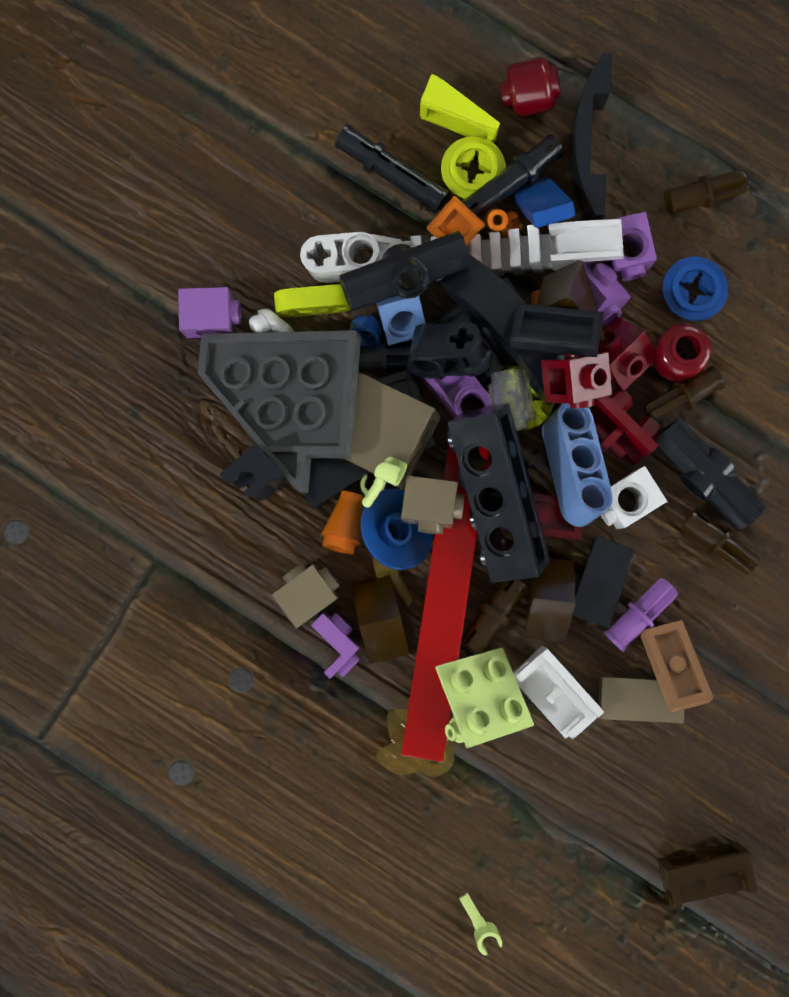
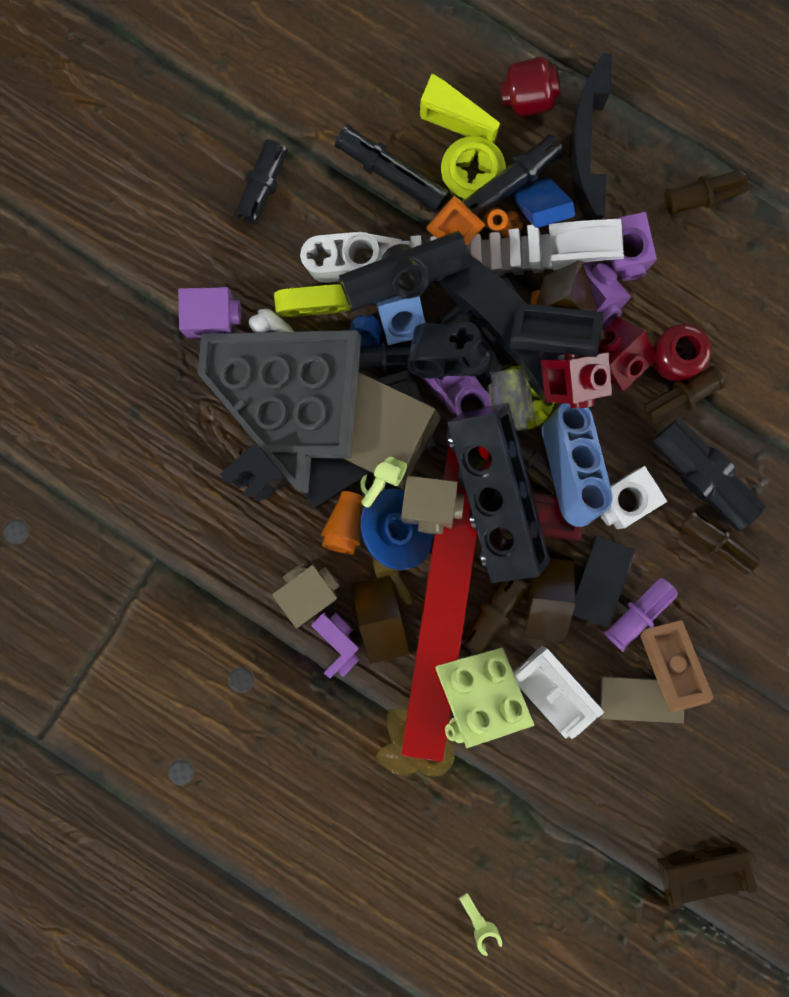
(261, 182): none -> black pin
(620, 432): dark red hips -> none
(711, 282): blue gear -> none

